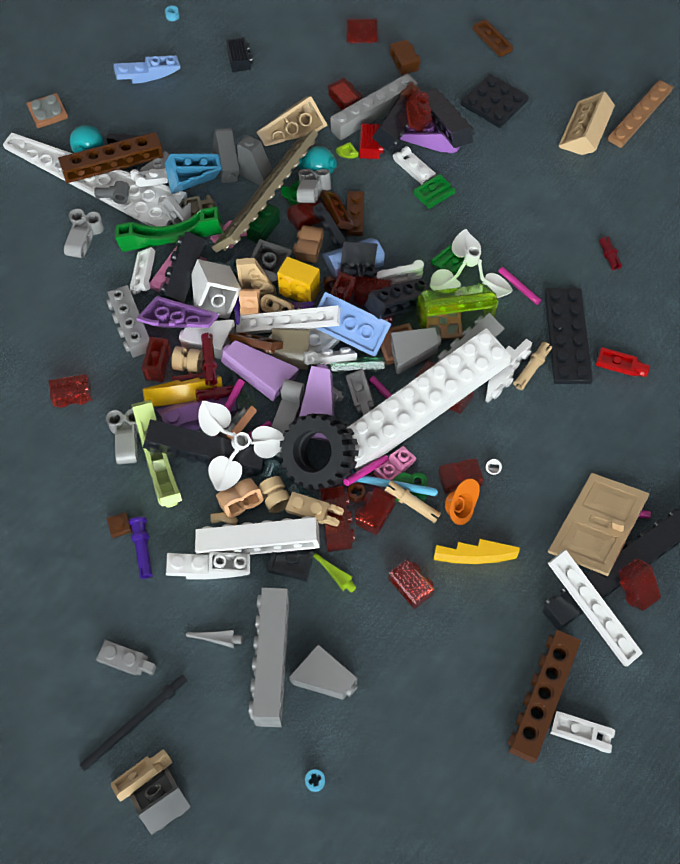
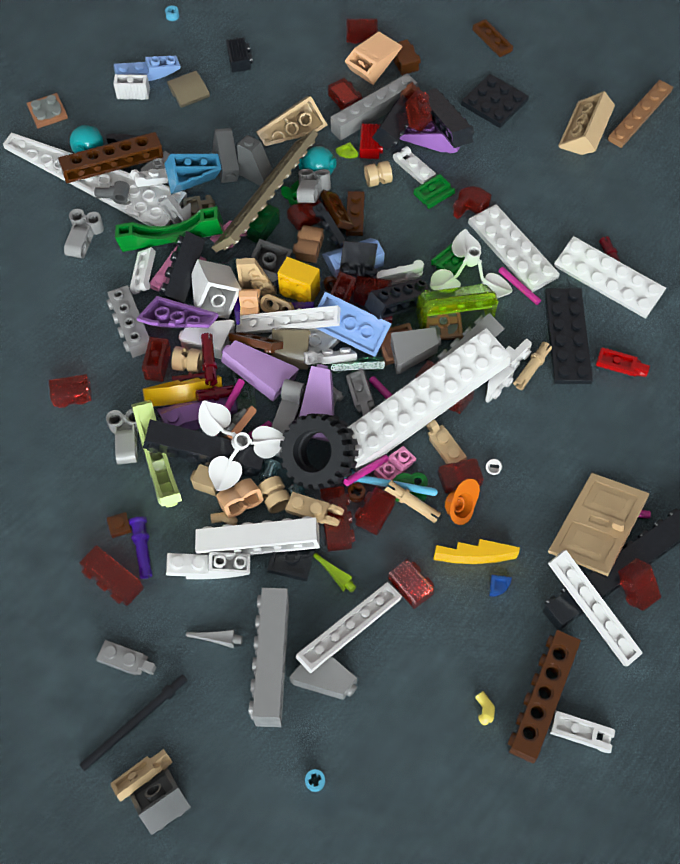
(111, 576): none -> clear red brick
(131, 86): none -> white brick
(188, 89): none -> dark tan slope
(202, 481): none -> tan brick
(348, 627): none -> white plate
(373, 57): none -> light nougat slope
(379, 173): none -> tan wheel
(445, 443): none -> tan hinge
(472, 199): none -> clear red brick
(488, 708): none -> light yellow arm
(499, 584): none -> blue tile
(513, 248): none -> white plate
(609, 277): none -> white plate

